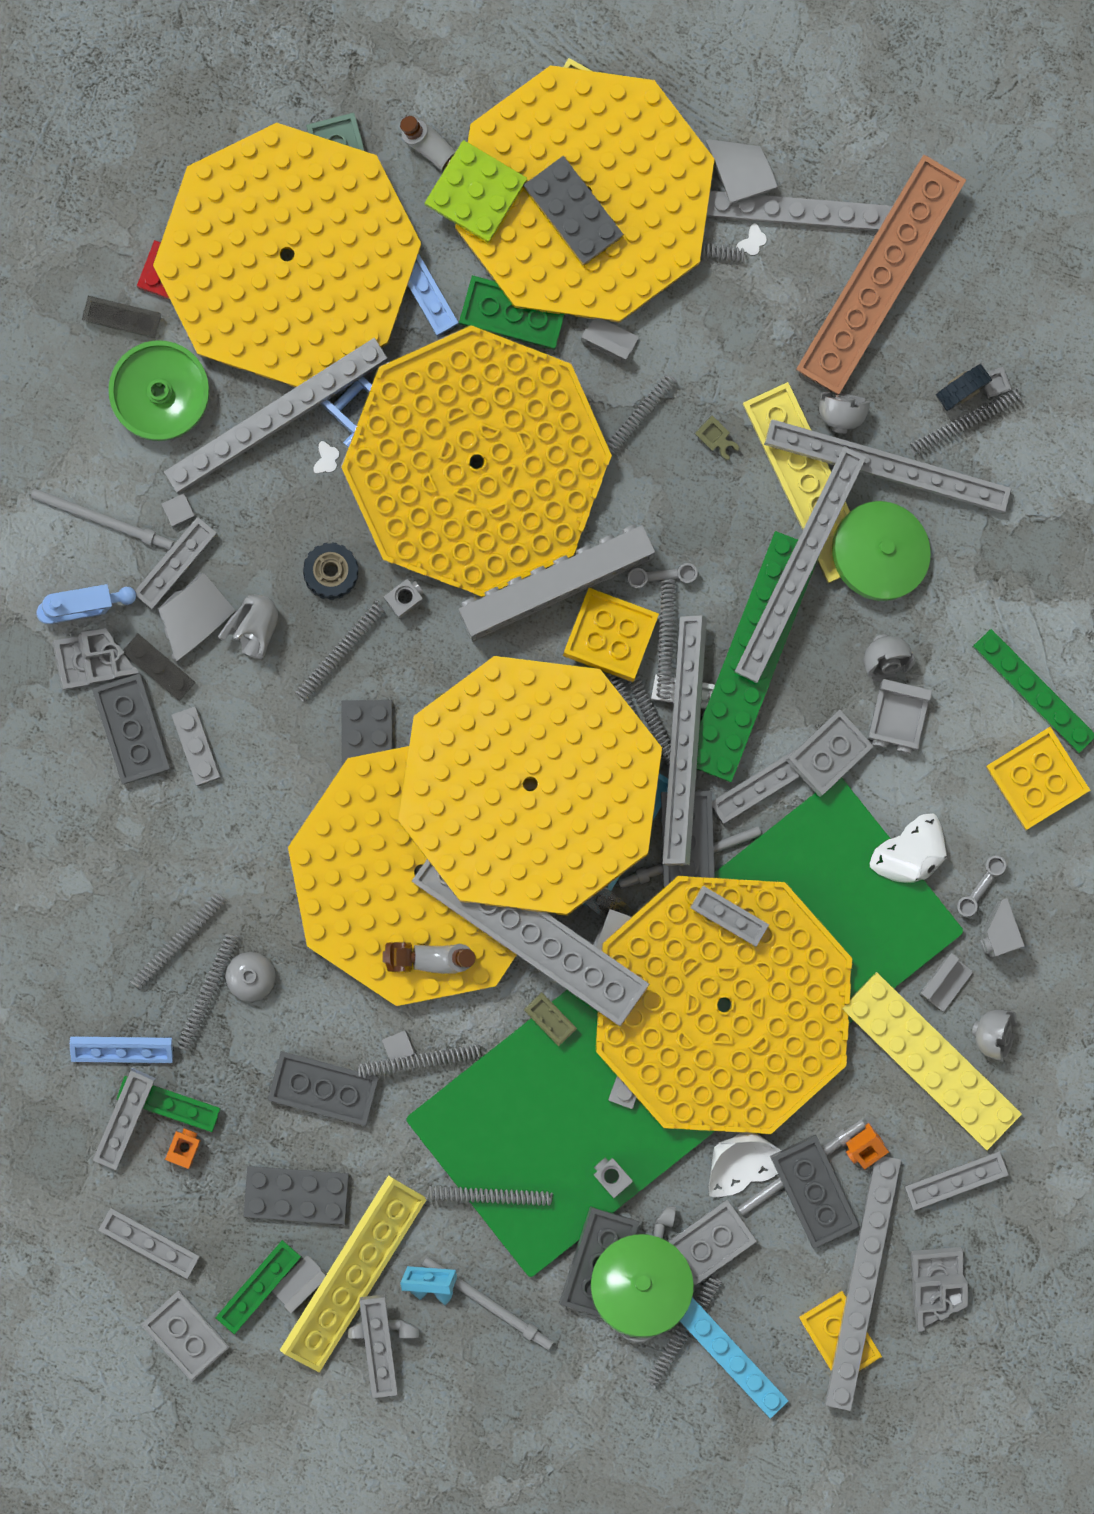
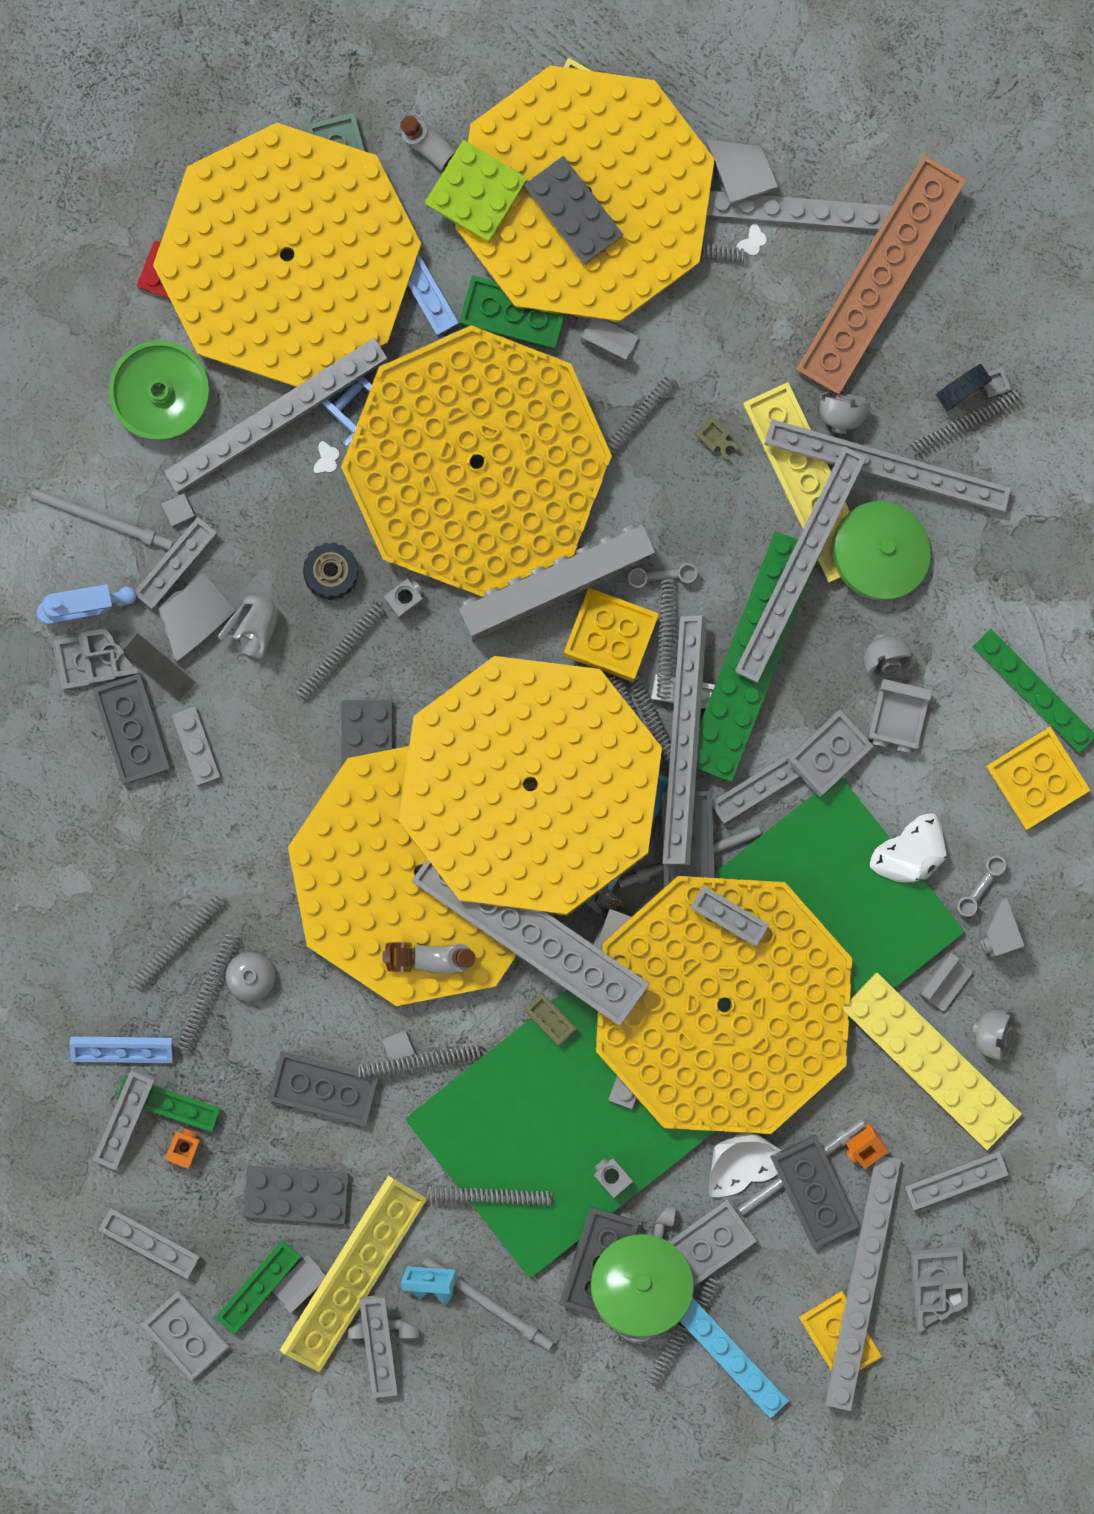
(121, 317): clear smoke plate -> none

